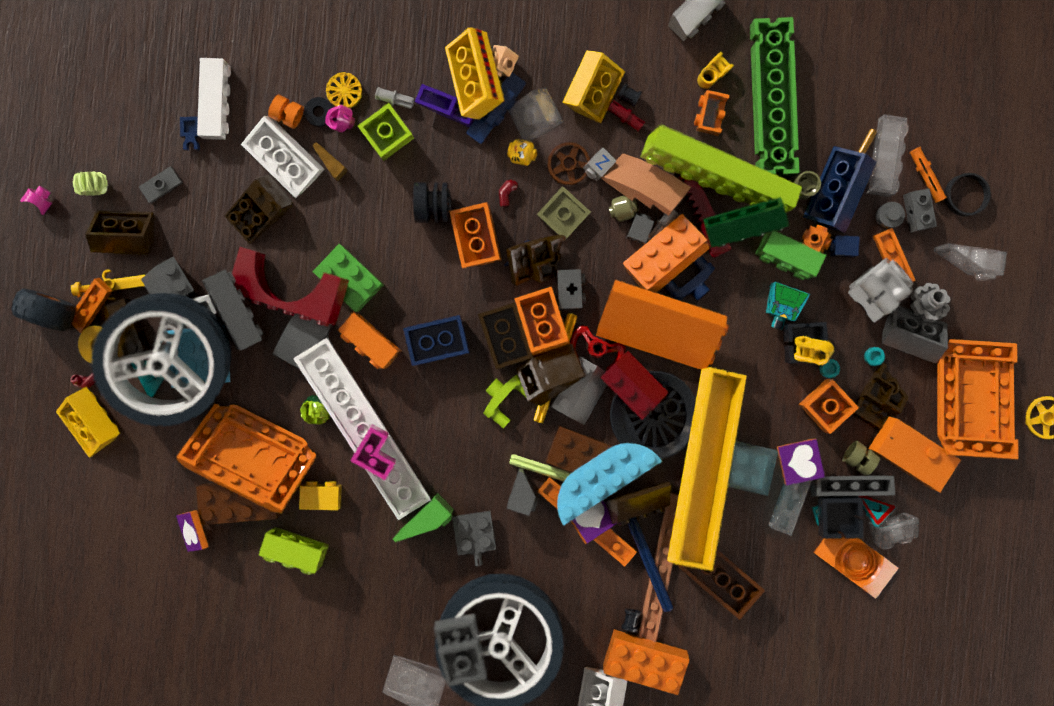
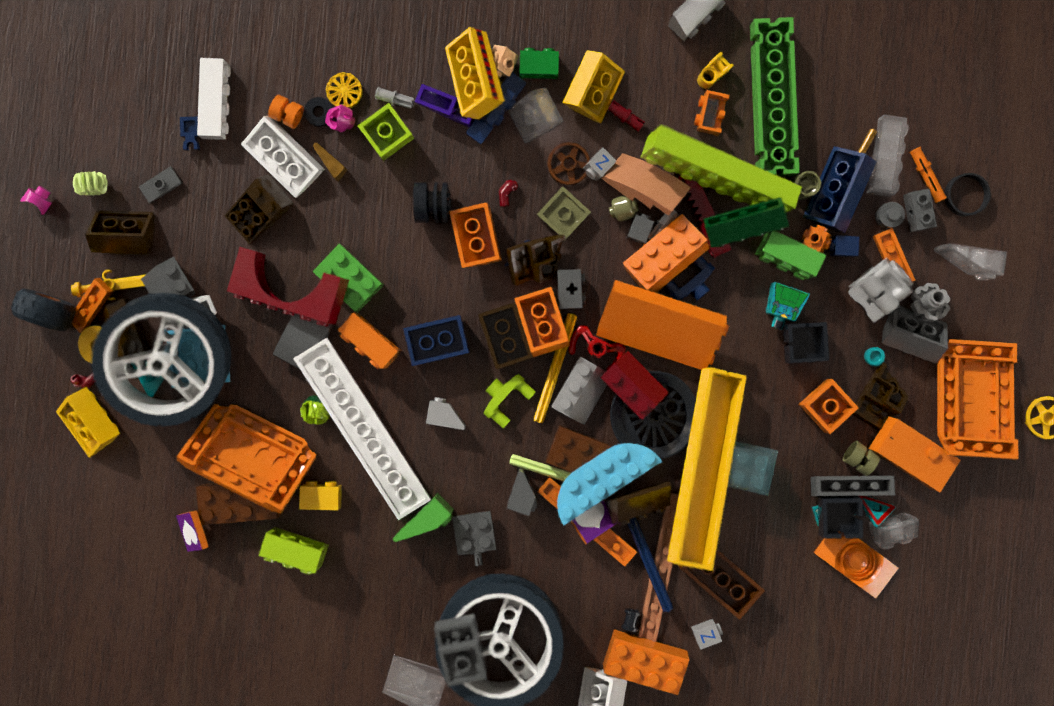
(232, 310): dark grey slope -> none
(370, 456): dark pink brick -> none
(443, 414): none -> light grey slope
(522, 152): yellow head -> none
(539, 63): none -> green brick
(550, 374): dark brown slope -> none
(629, 95): black bush -> none
(707, 633): none -> light grey brick
(789, 507): clear brick -> none
(800, 461): tile -> none
(809, 350): yellow piece -> none
(830, 369): teal tile -> none

